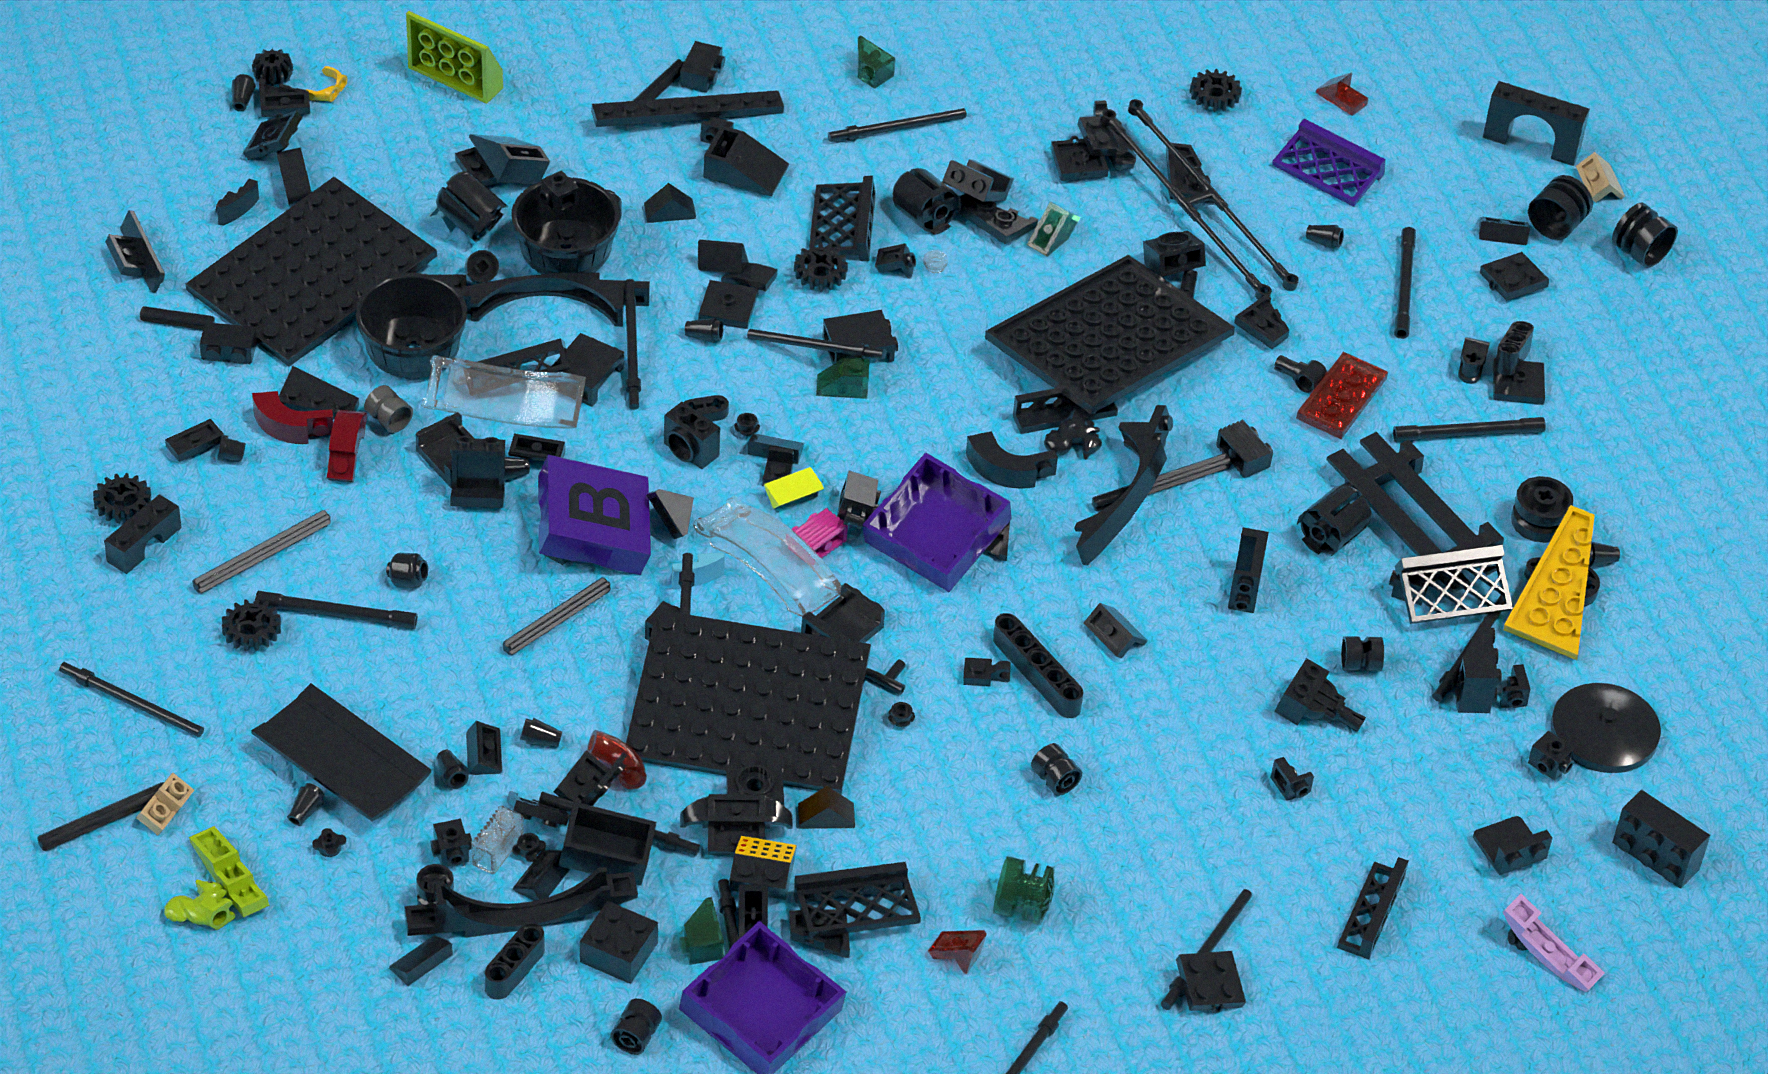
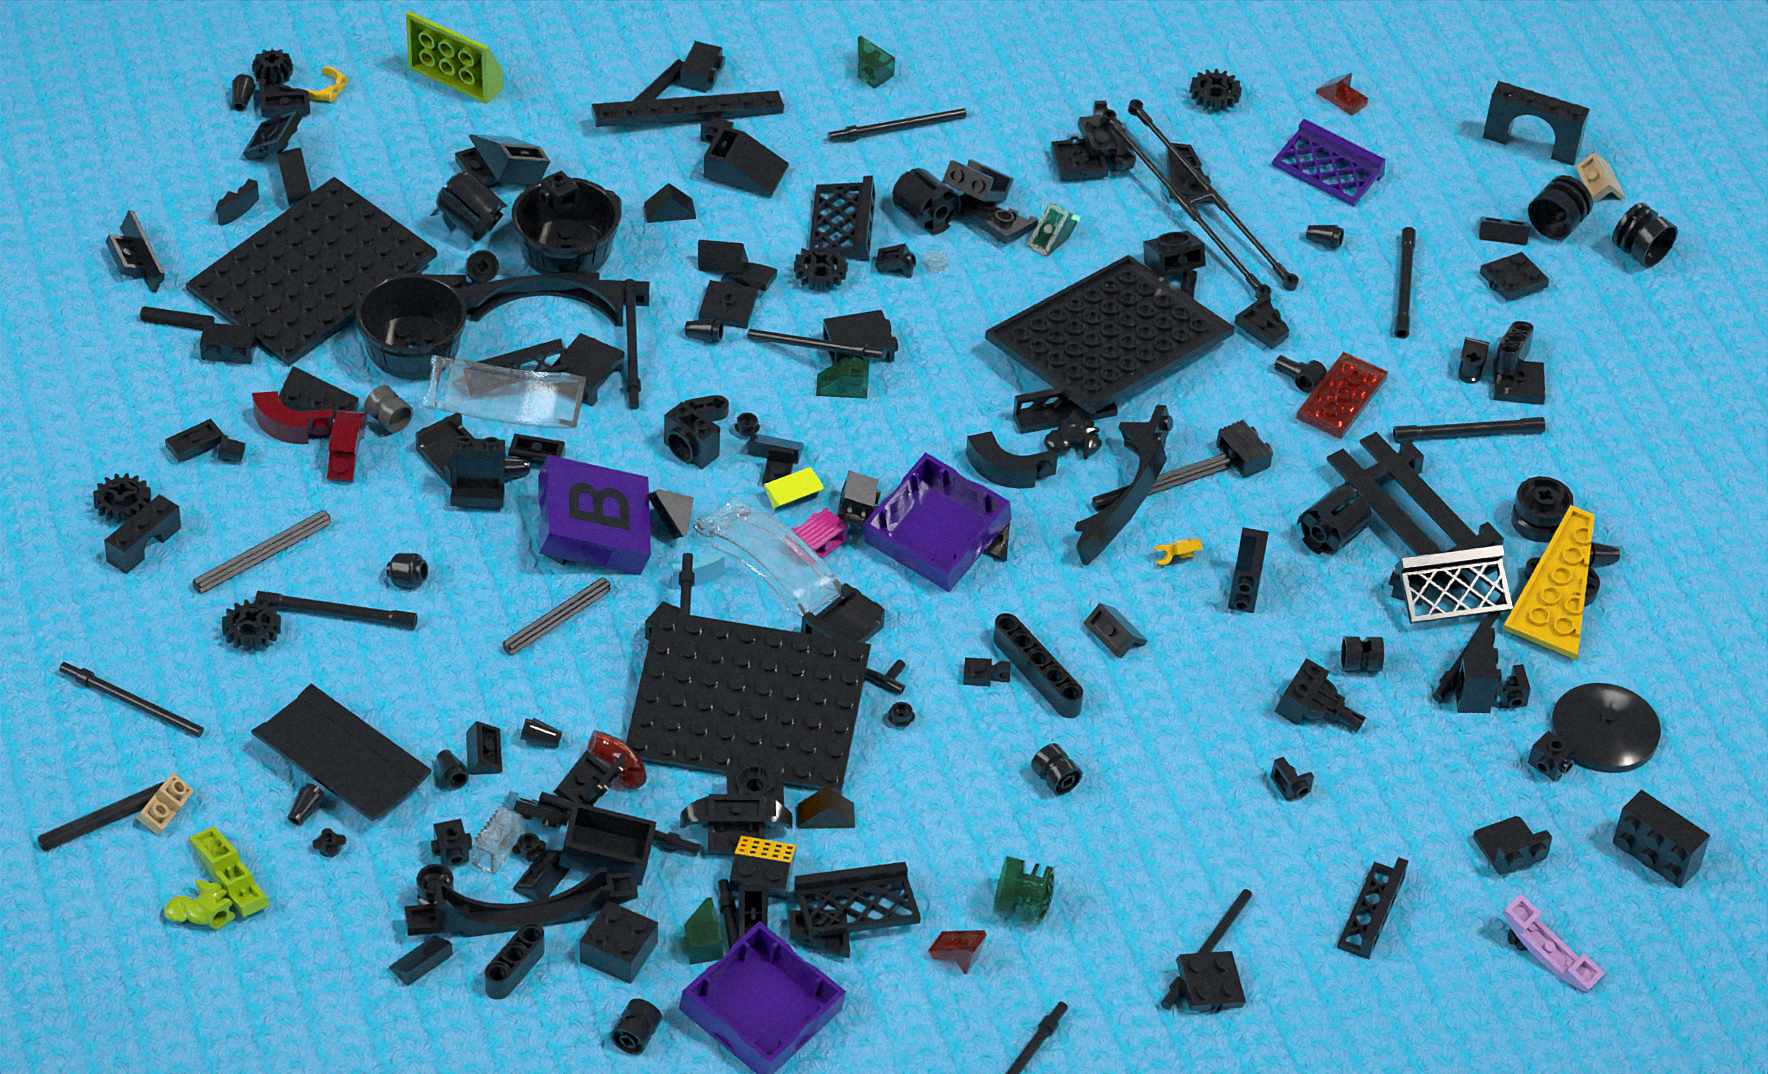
(1183, 548): none -> yellow plate

